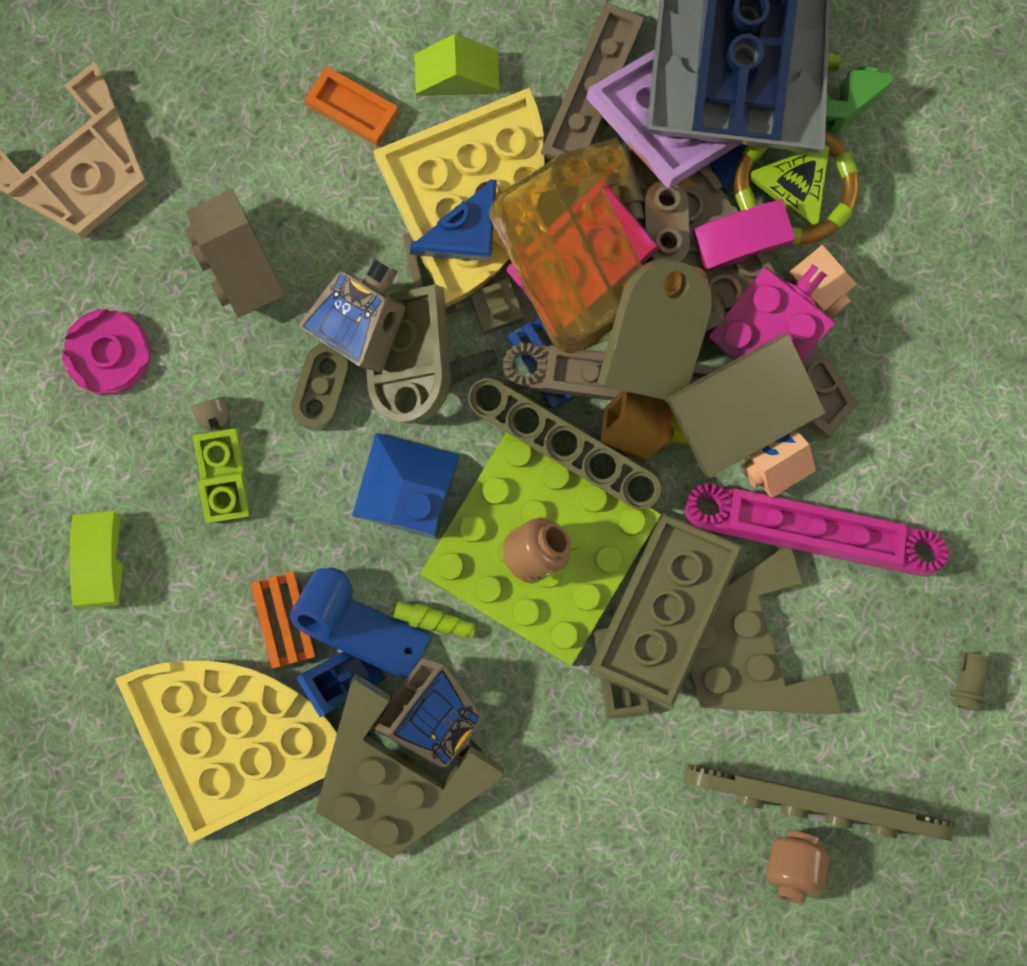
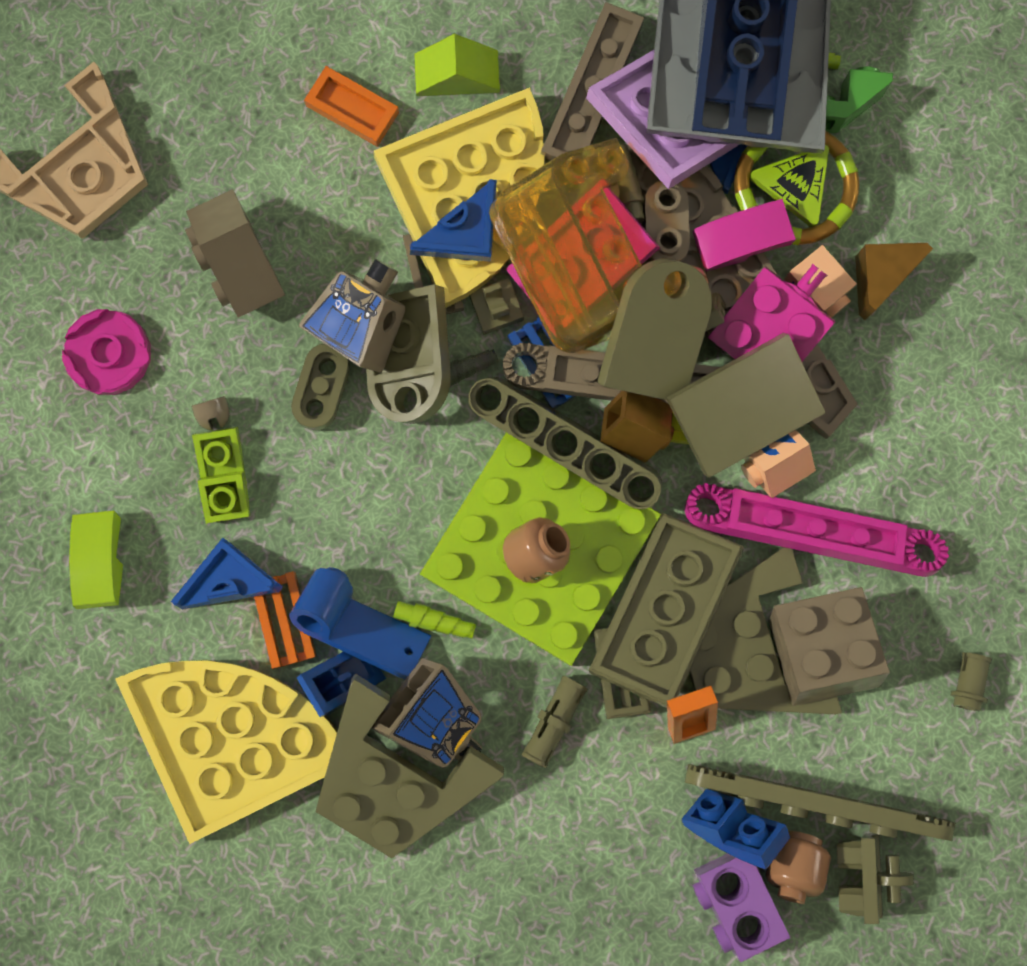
(225, 577): none -> blue tile
(406, 486): blue slope -> none
(554, 721): none -> olive pin
(692, 714): none -> orange tile
(728, 826): none -> blue slope
(747, 899): none -> medium lavender brick
(828, 646): none -> dark tan brick
(867, 899): none -> olive hips
(882, 269): none -> pearl gold slope

